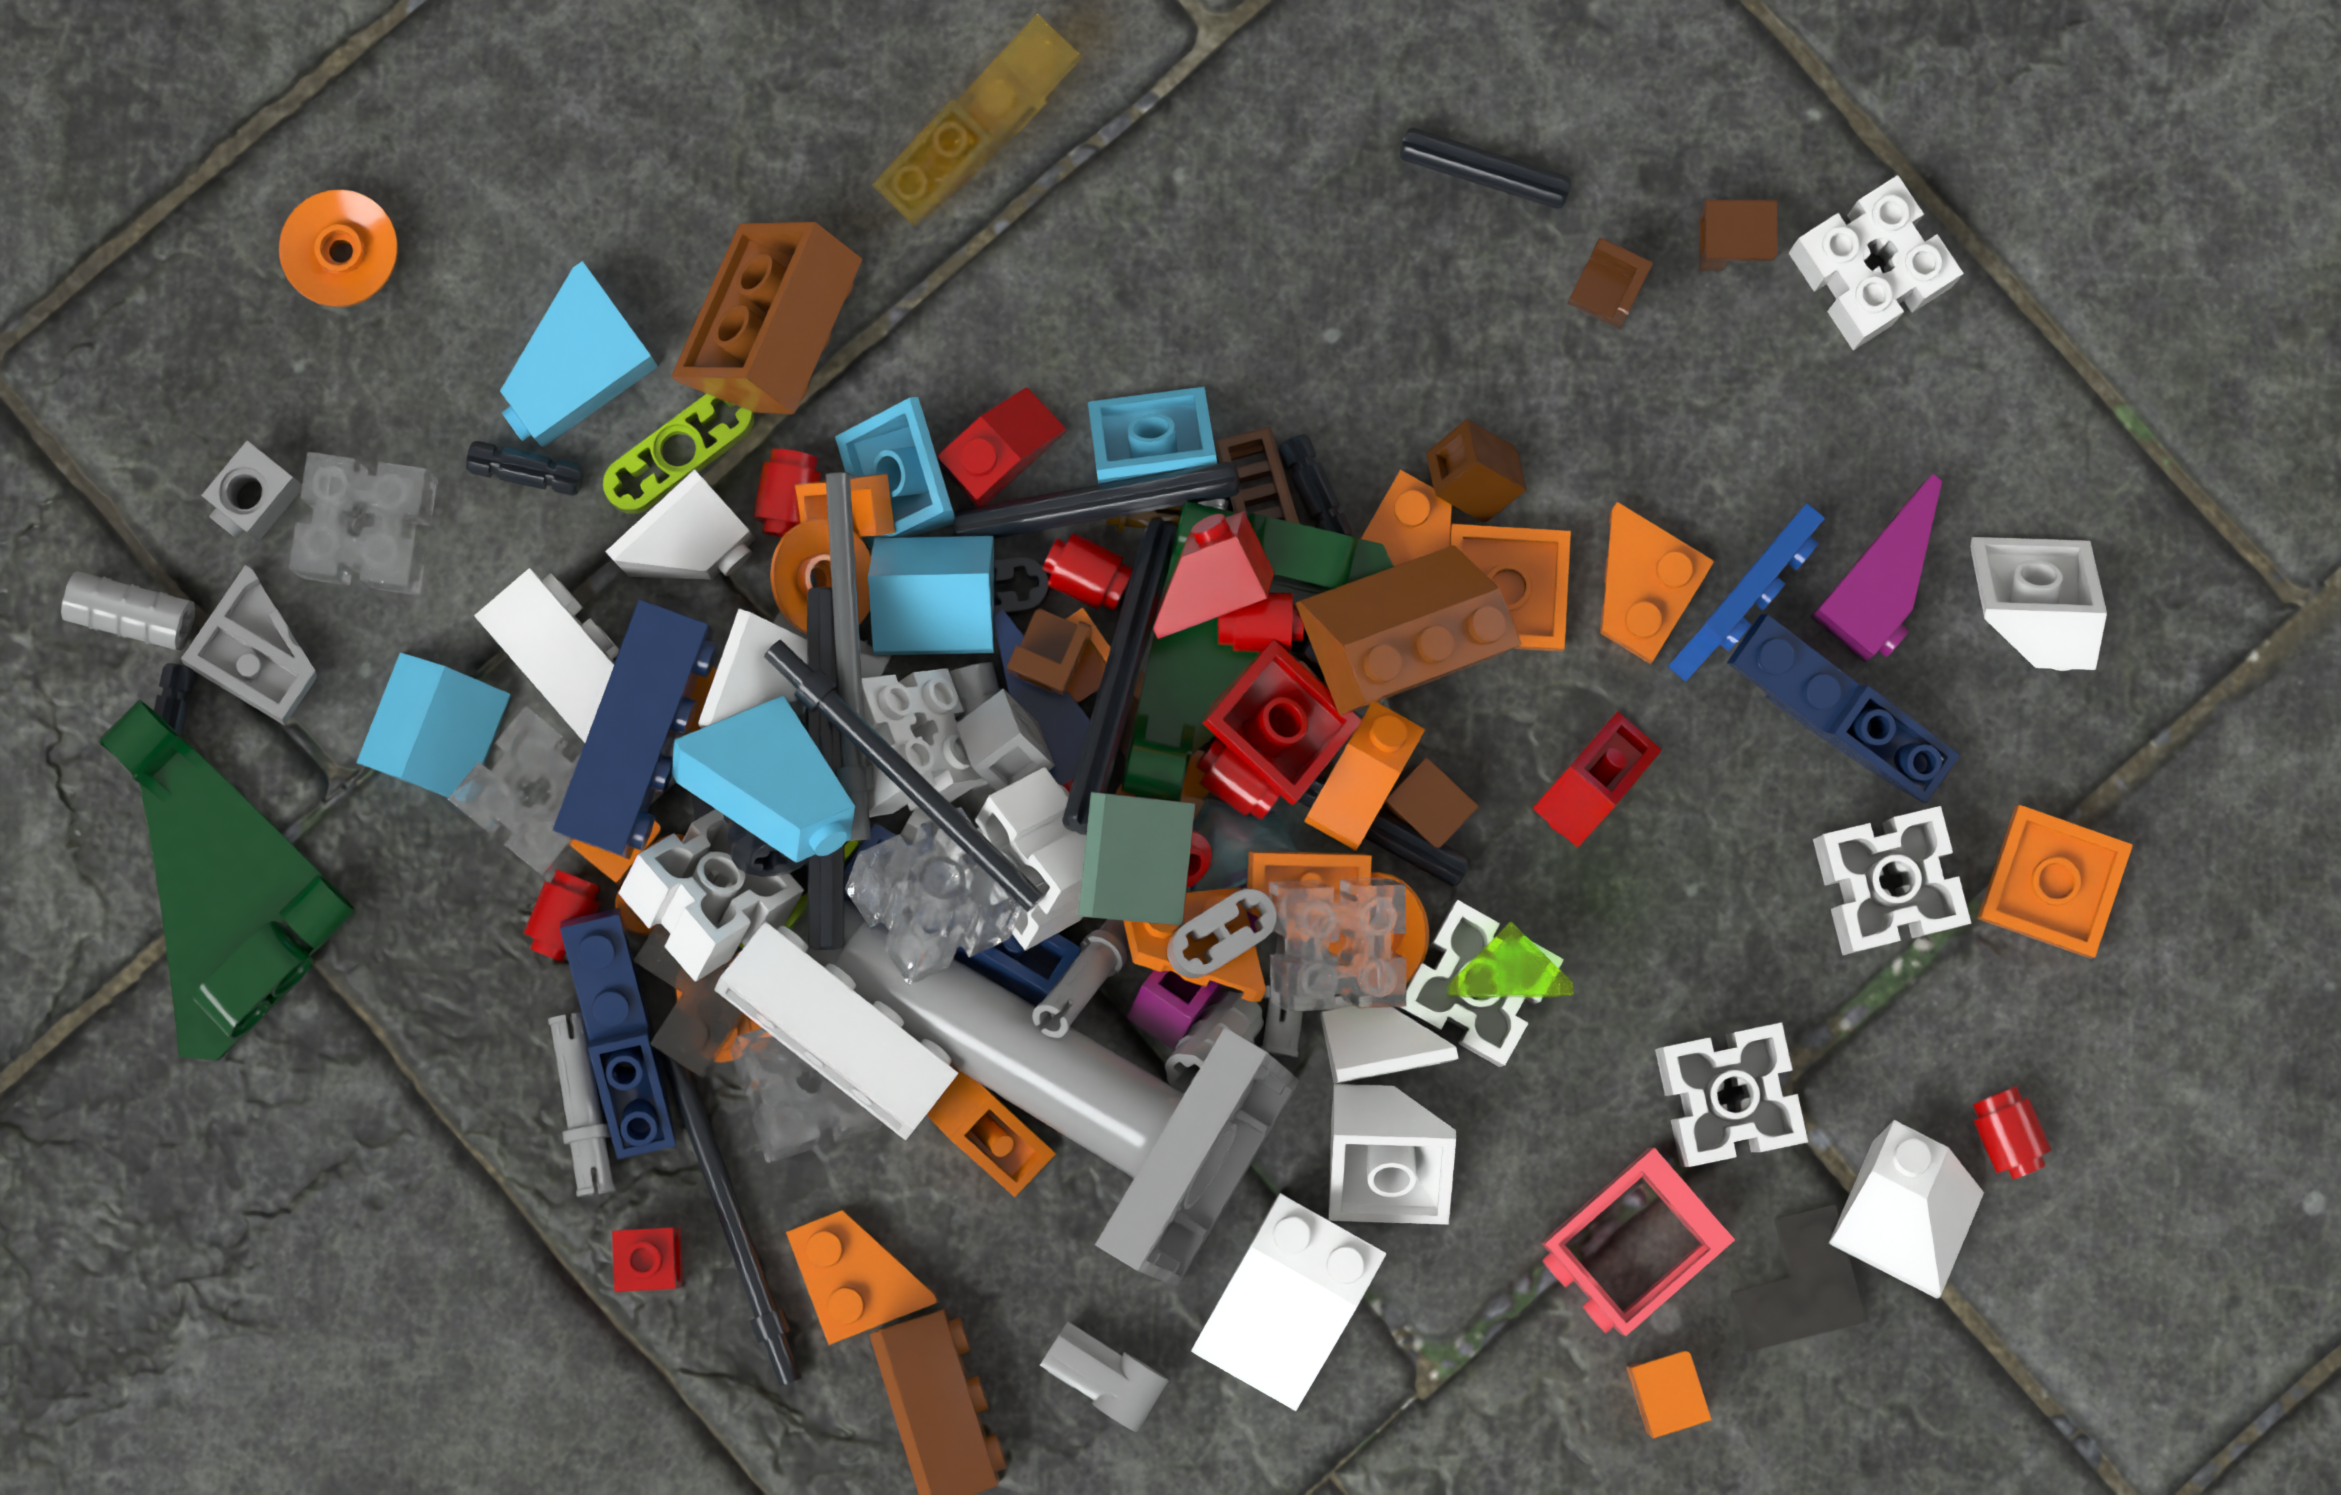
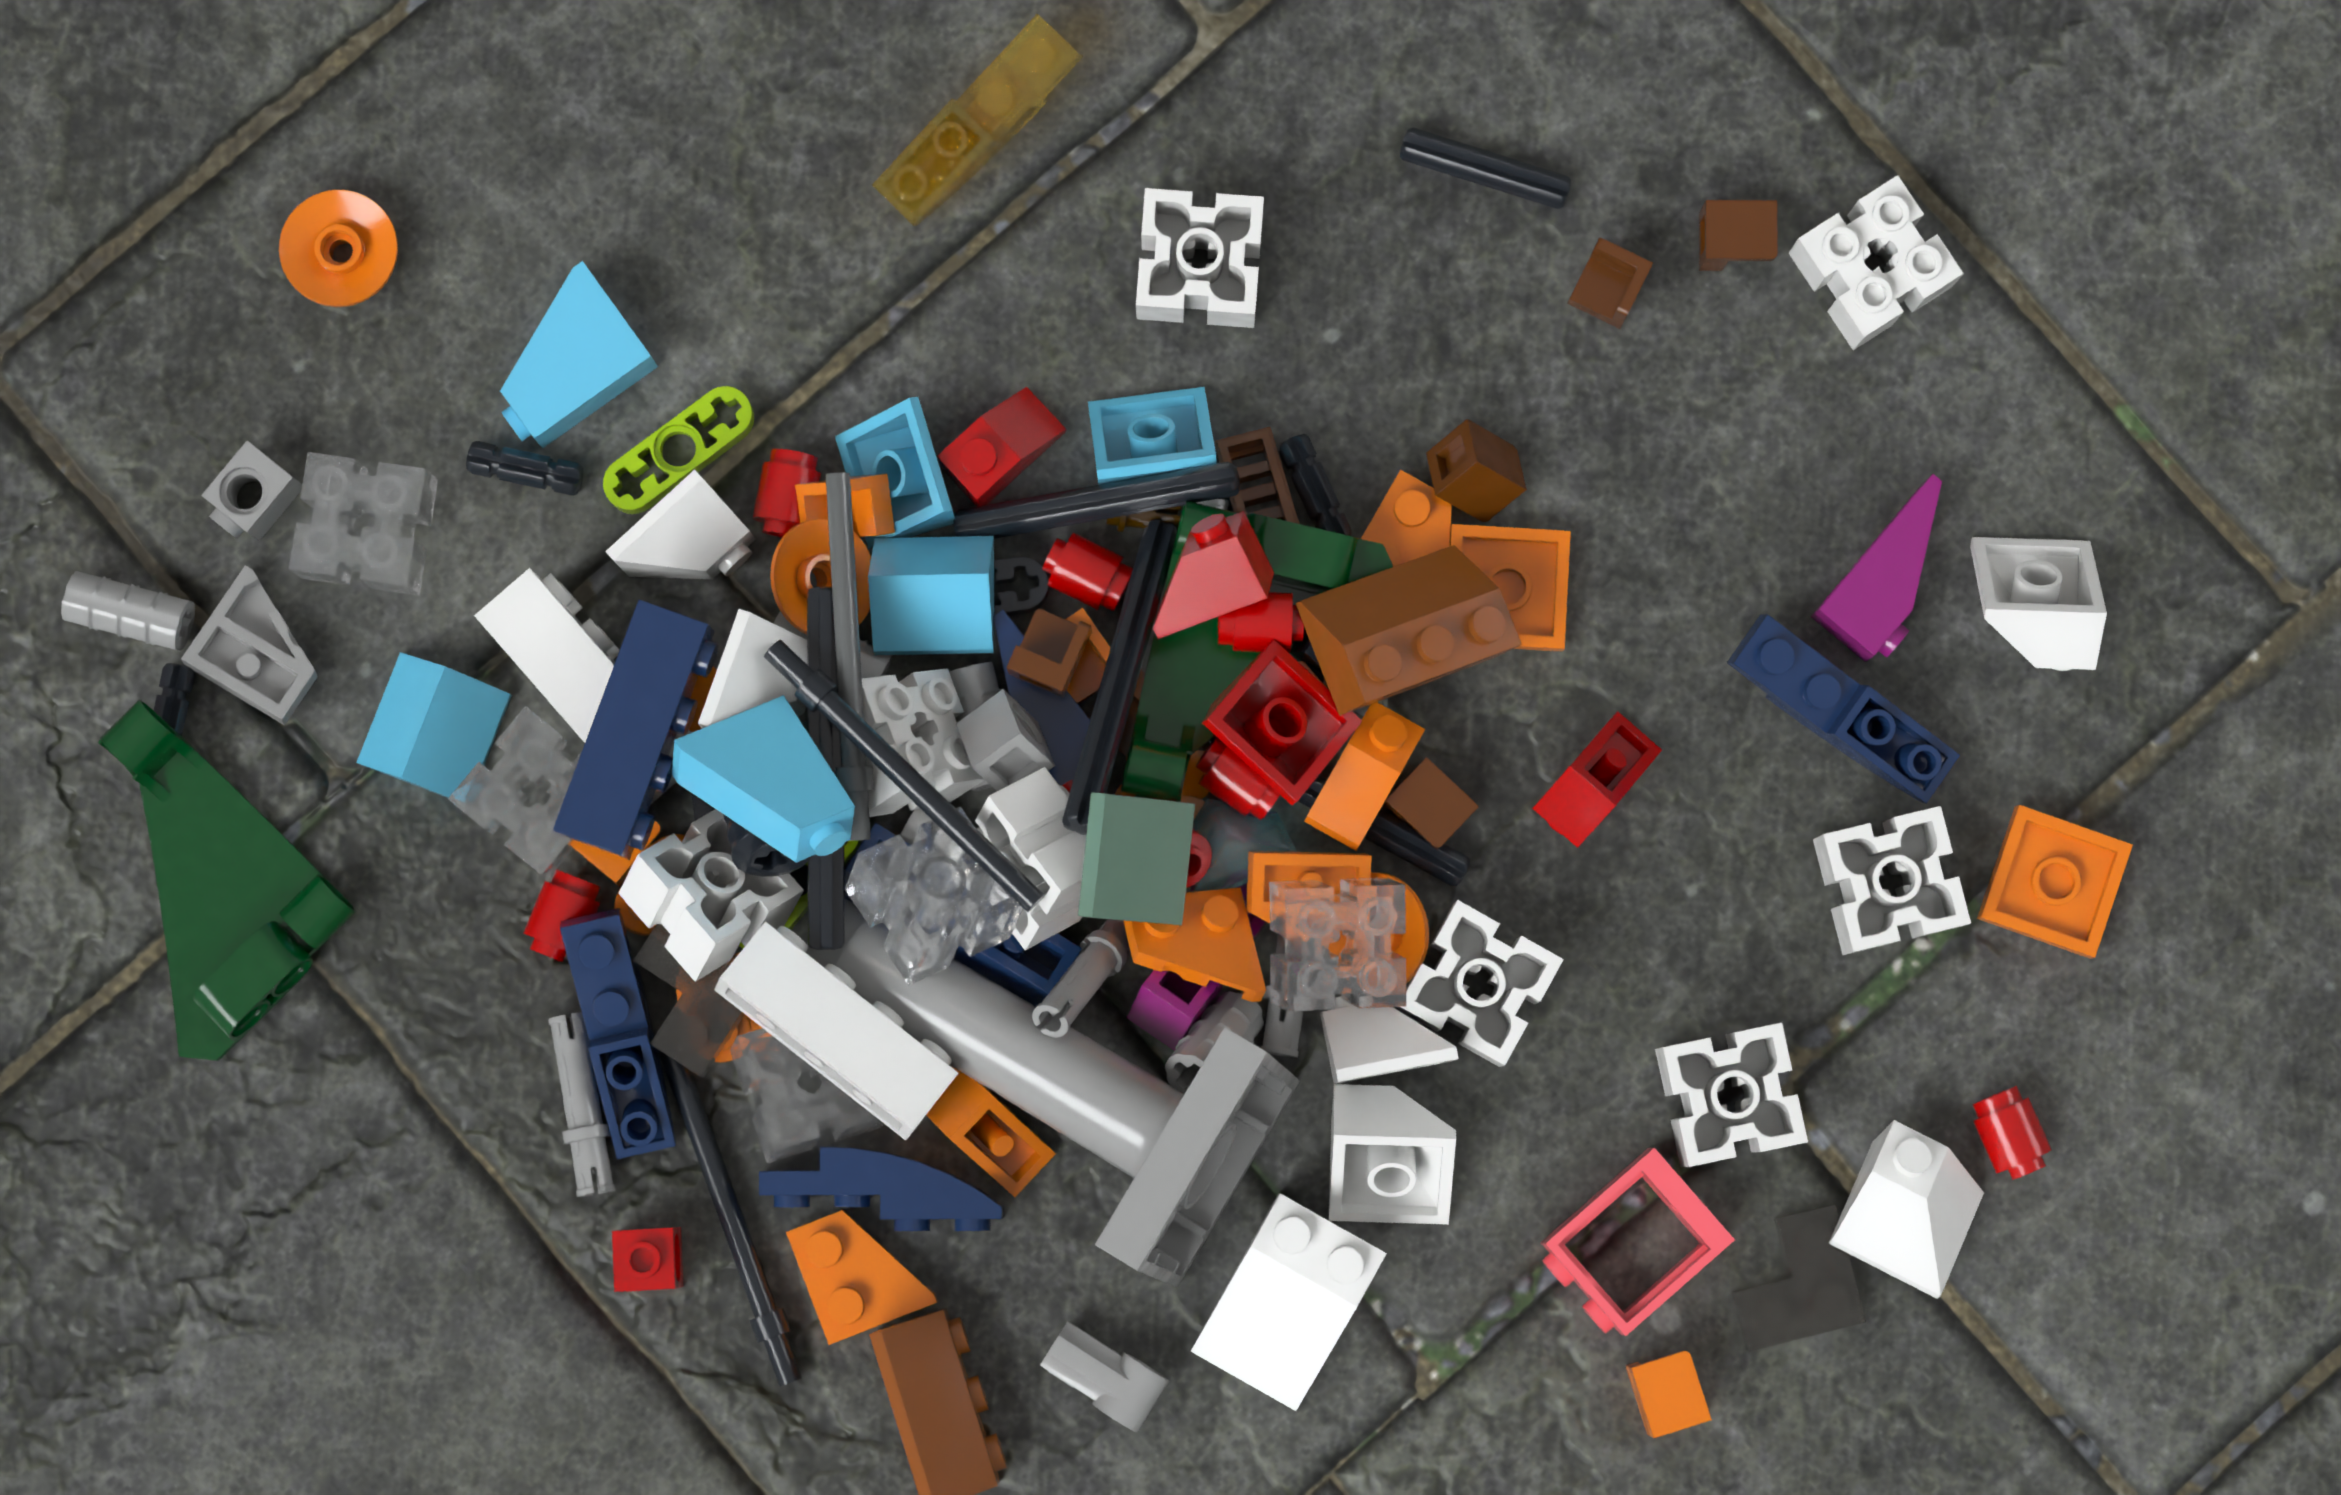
(768, 316): dark orange slope -> none
(907, 1189): none -> dark blue slope
(1174, 232): none -> white brick
(1214, 922): light grey beam -> none
(1510, 969): clear neon green slope -> none
(1646, 583): orange wing -> none
(1756, 587): blue wing -> none

